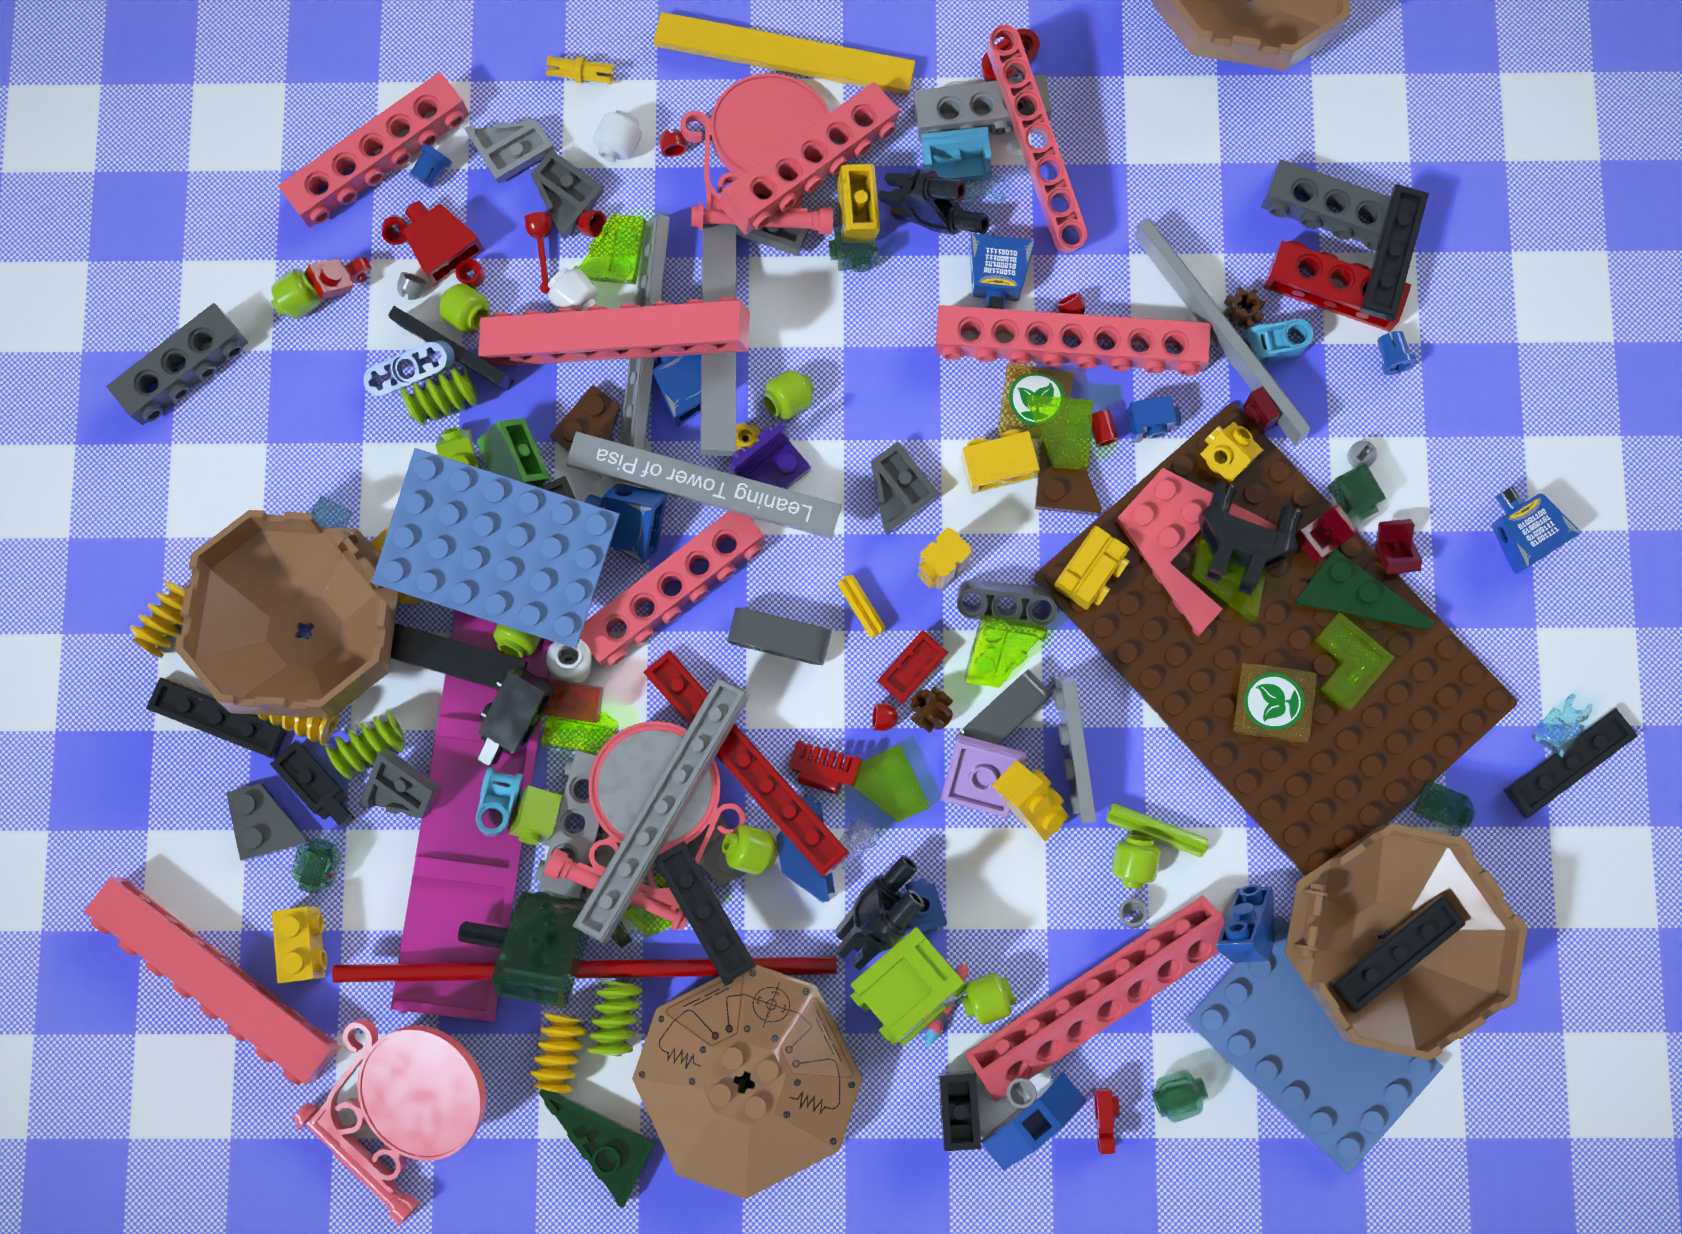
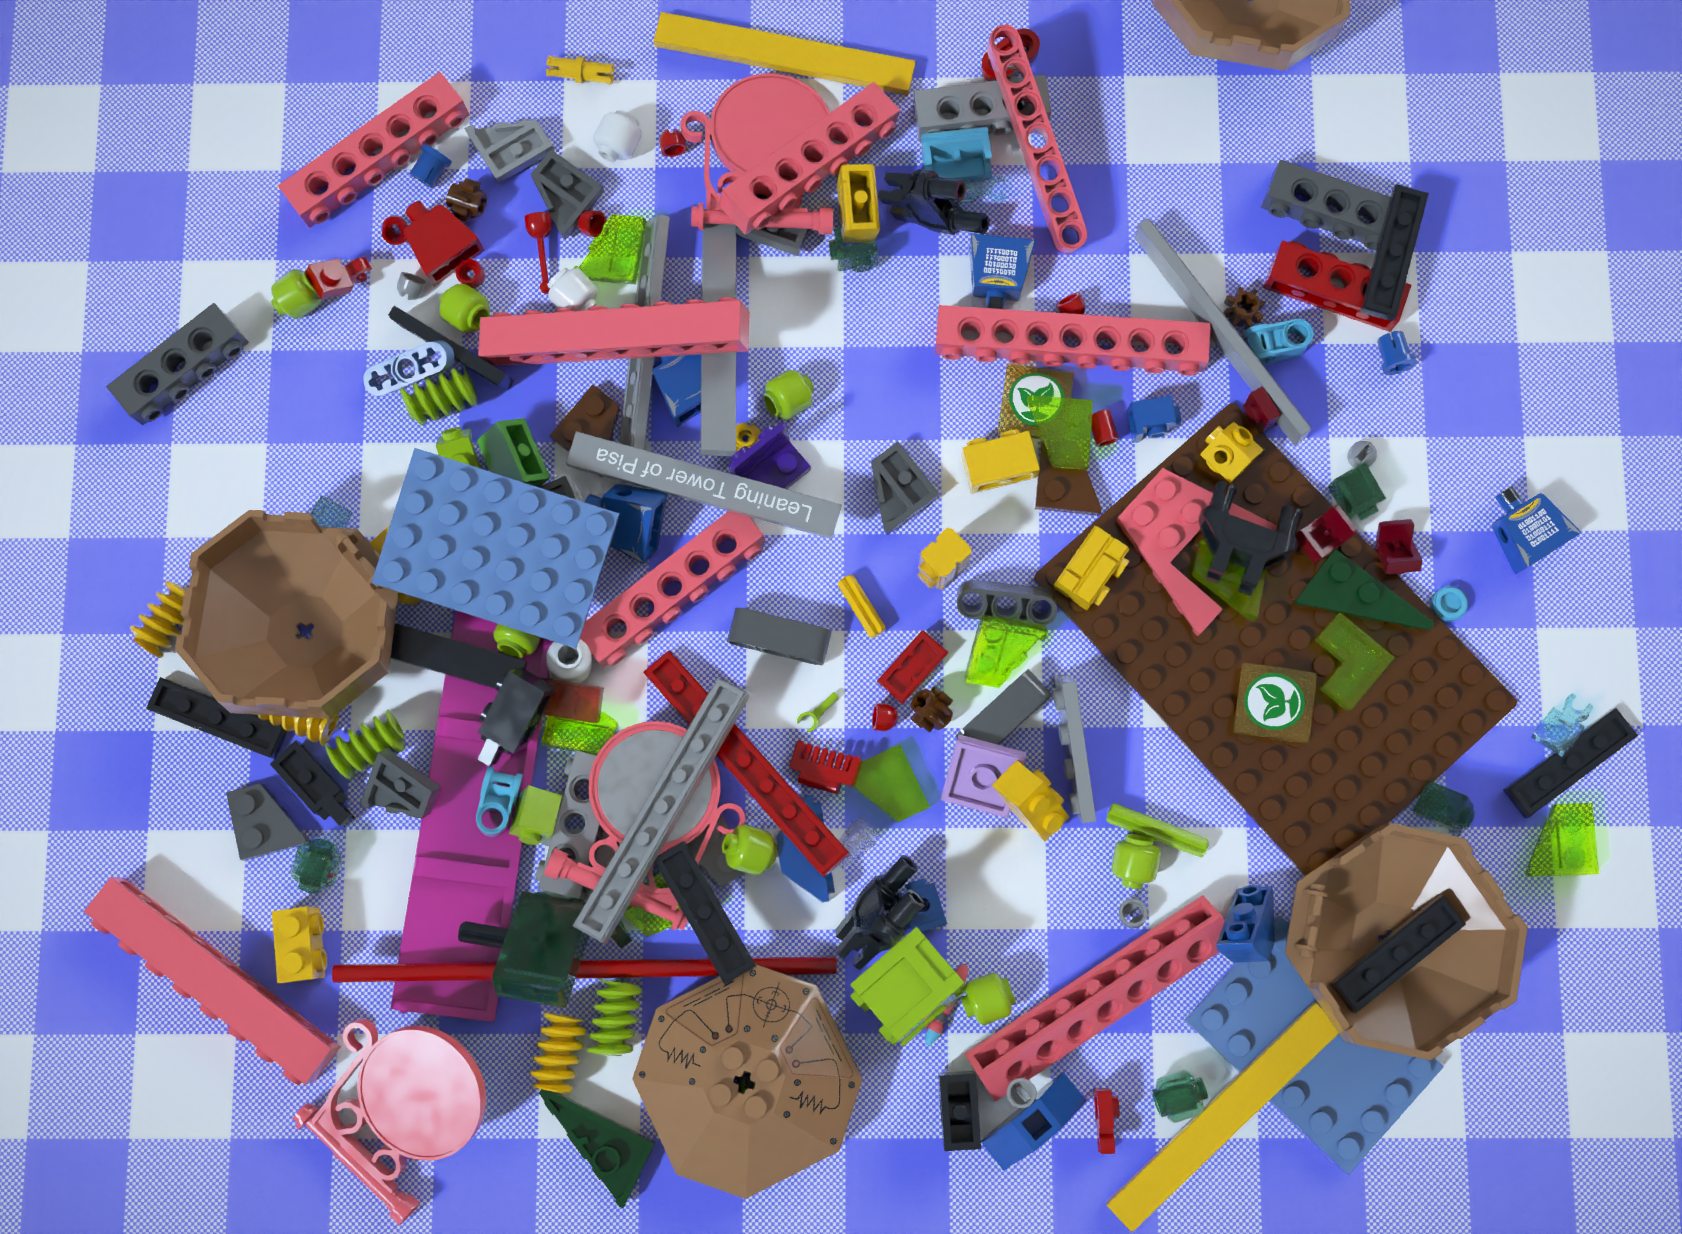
(466, 200): none -> reddish brown gear
(819, 711): none -> lime hand
(1222, 1117): none -> yellow tile
(1449, 603): none -> medium azure tile
(1566, 843): none -> clear neon green wing

